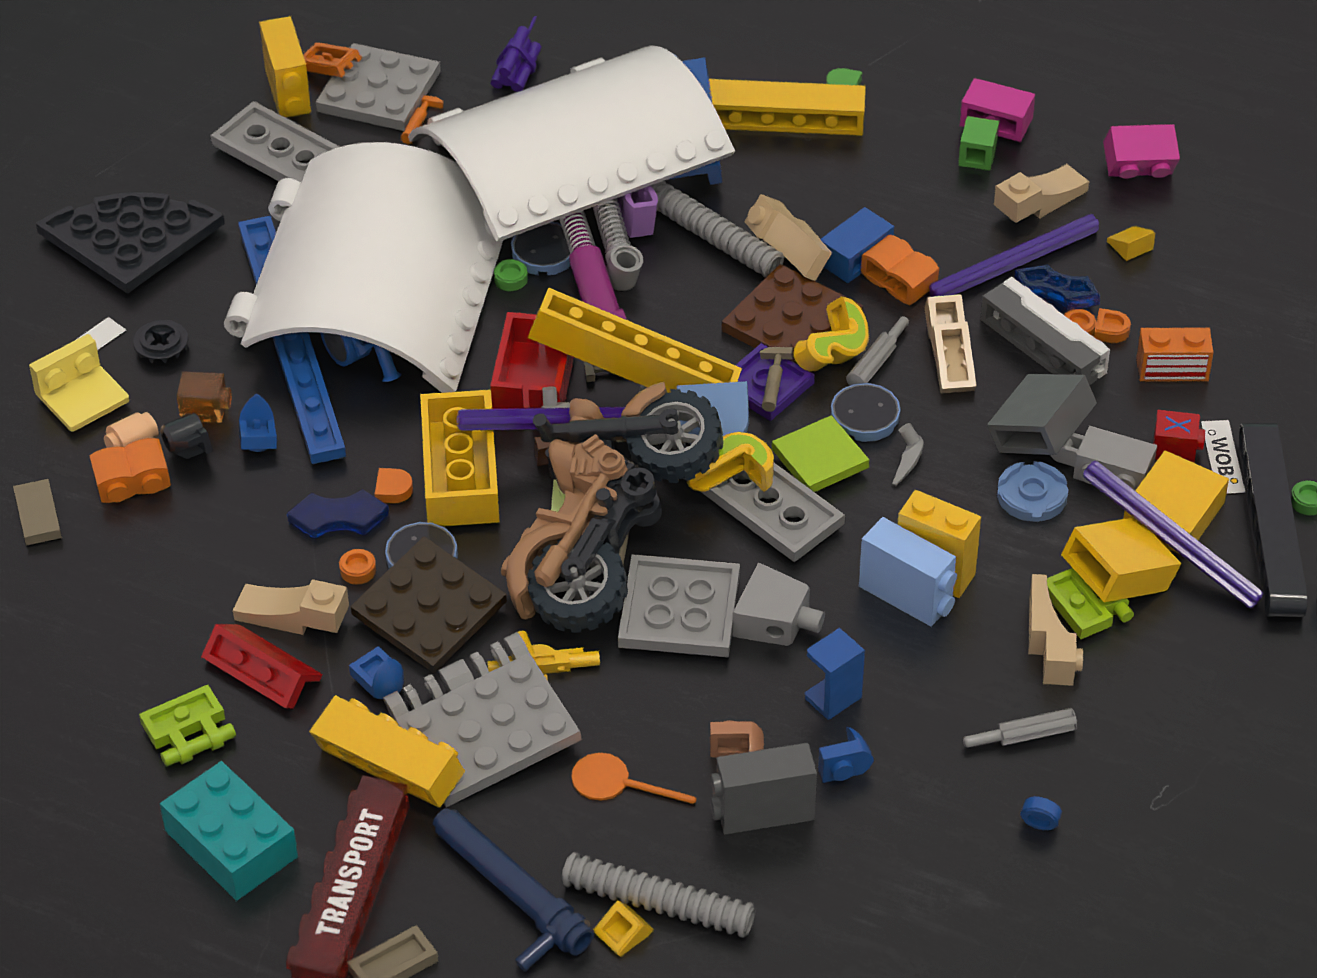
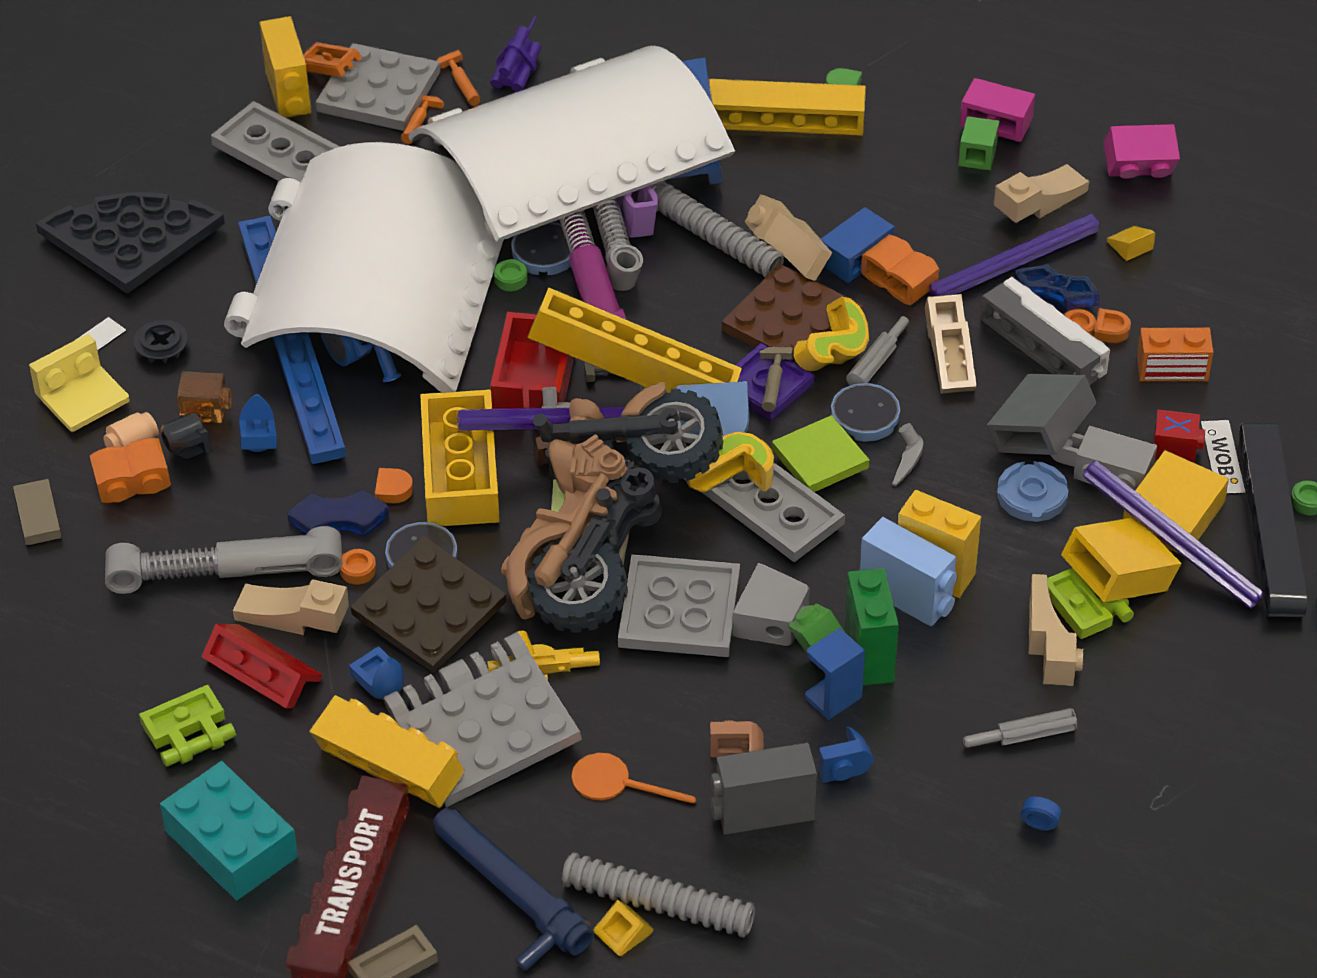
(315, 552): none -> light grey piece
(460, 76): none -> orange piece
(813, 625): none -> bright green brick
(872, 623): none -> green brick

